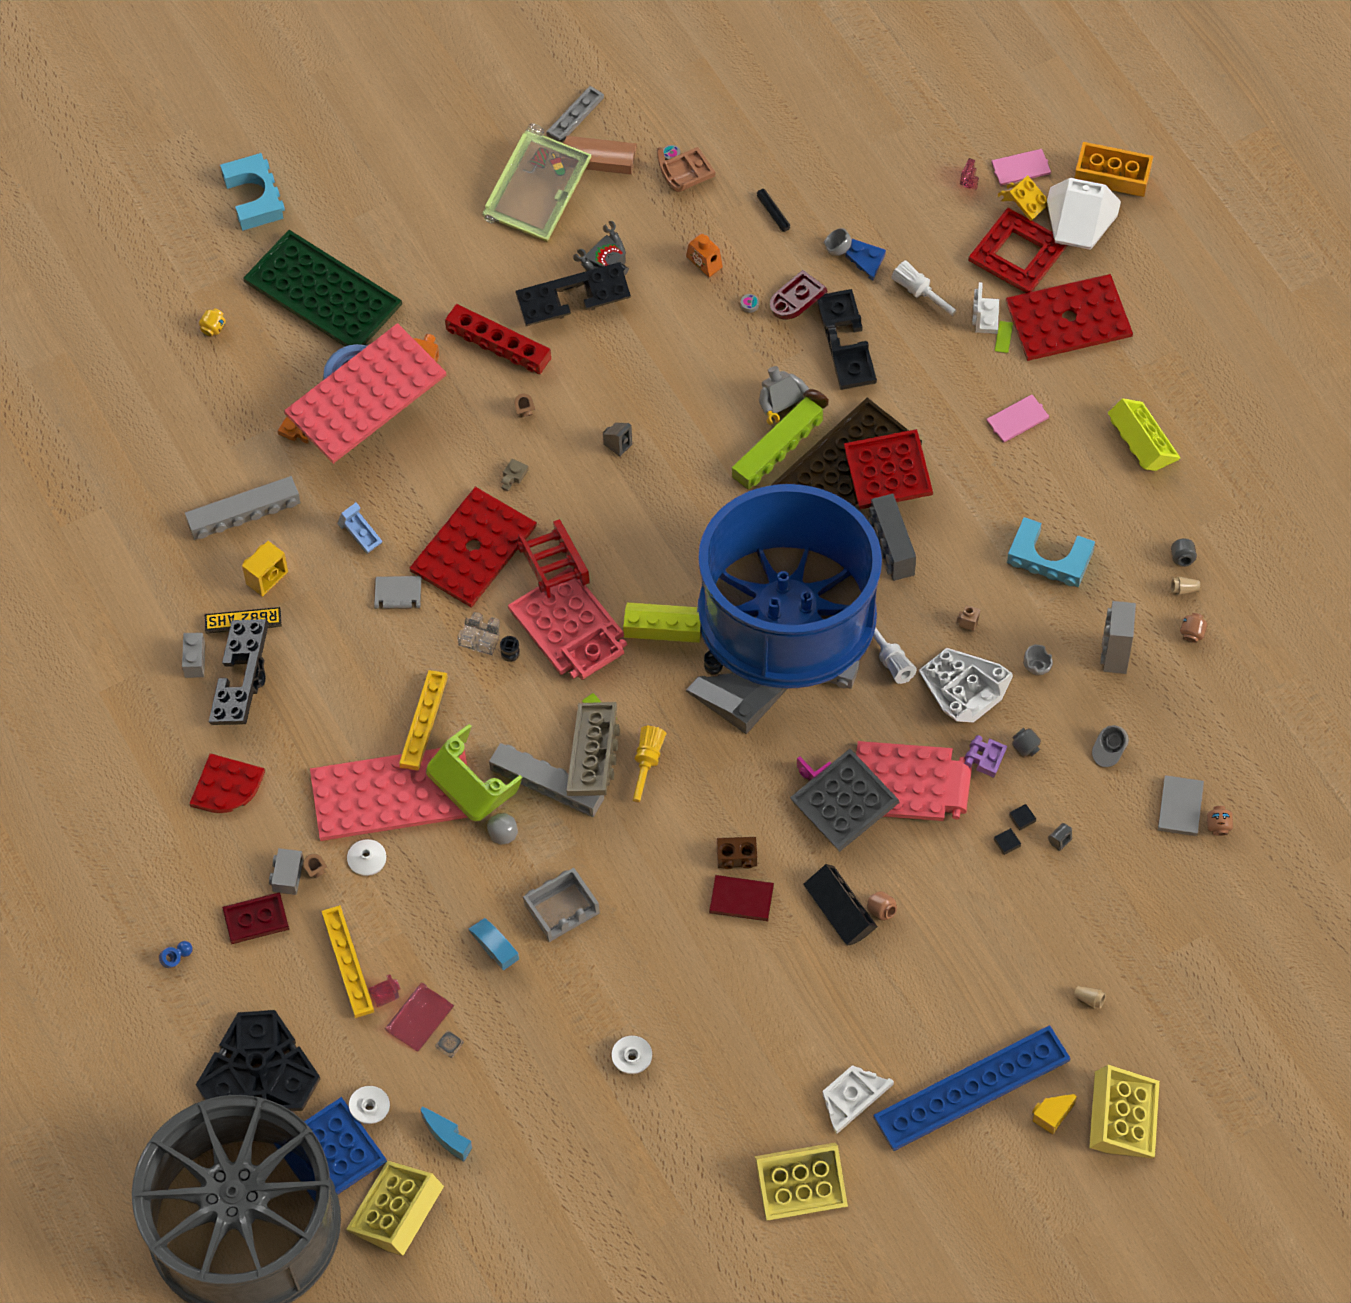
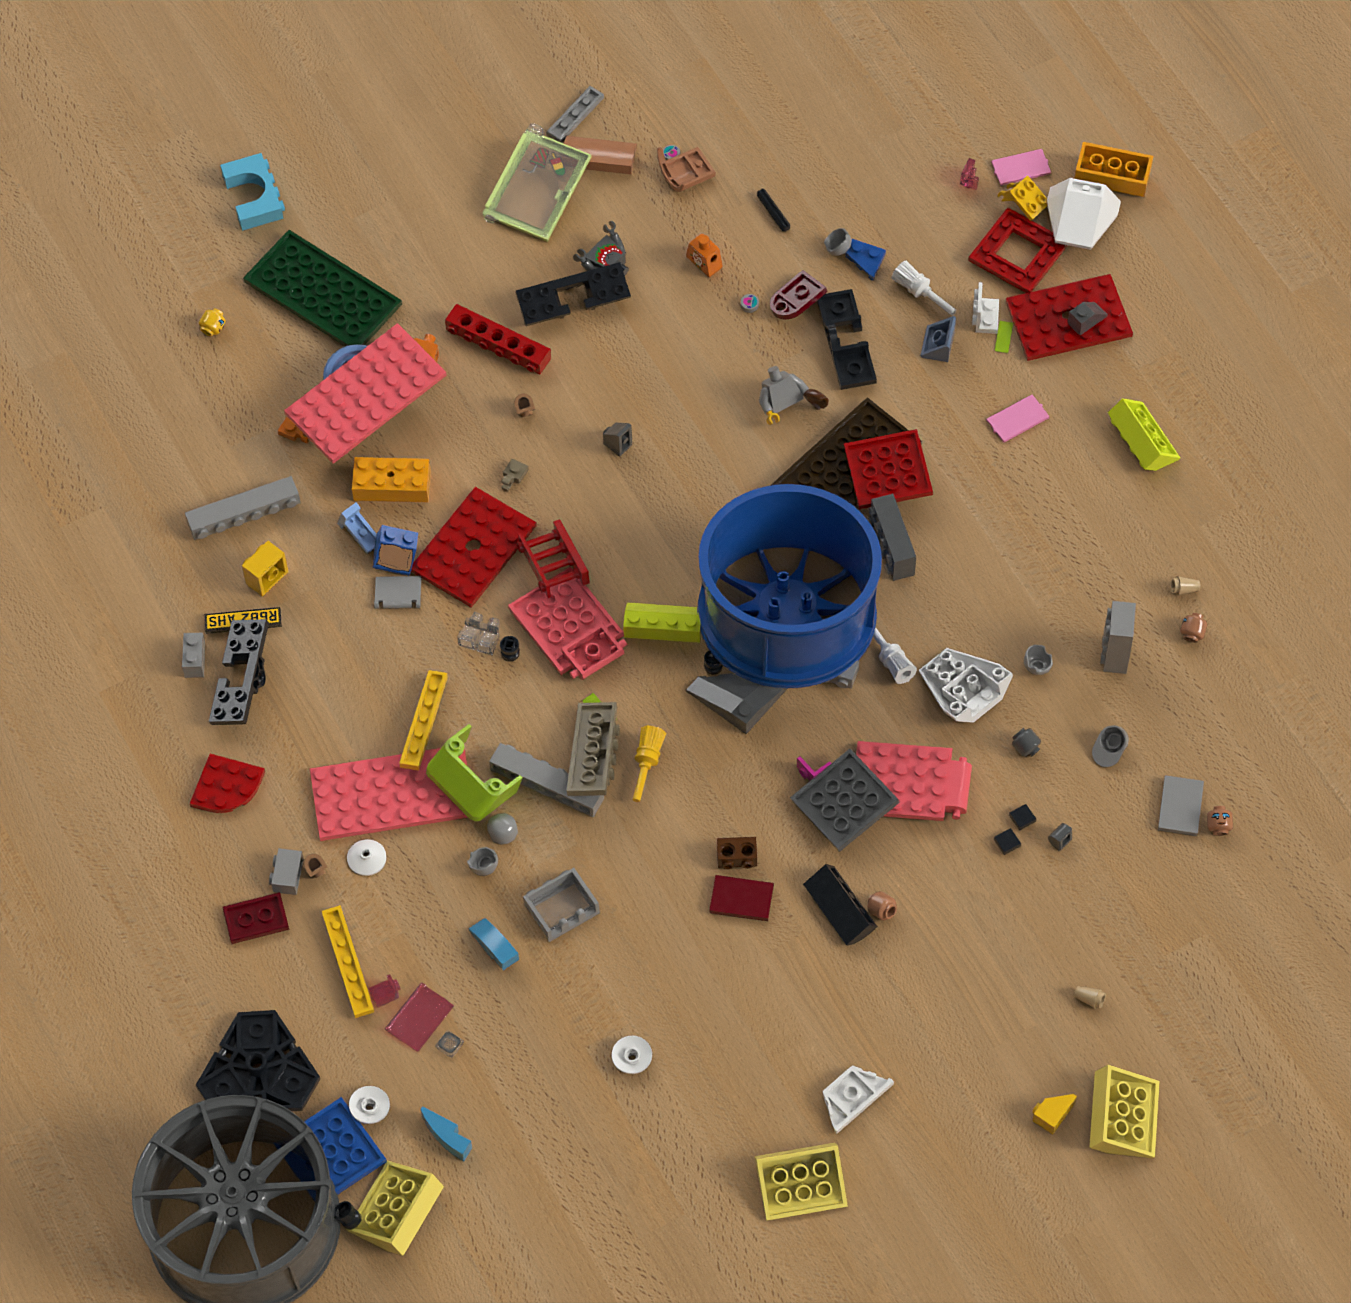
(183, 949): blue plate -> none
(348, 1215): none -> black wheel
(391, 479): none -> light orange brick
(395, 550): none -> slope
(483, 861): none -> light grey hair
(777, 443): lime brick -> none
(939, 340): none -> sand blue slope
(968, 618): medium nougat plate -> none
(971, 1088): blue plate -> none
(991, 758): medium lavender plate -> none
(1067, 570): medium azure arch -> none
(1085, 316): none -> dark grey slope
(1183, 552): dark grey head -> none

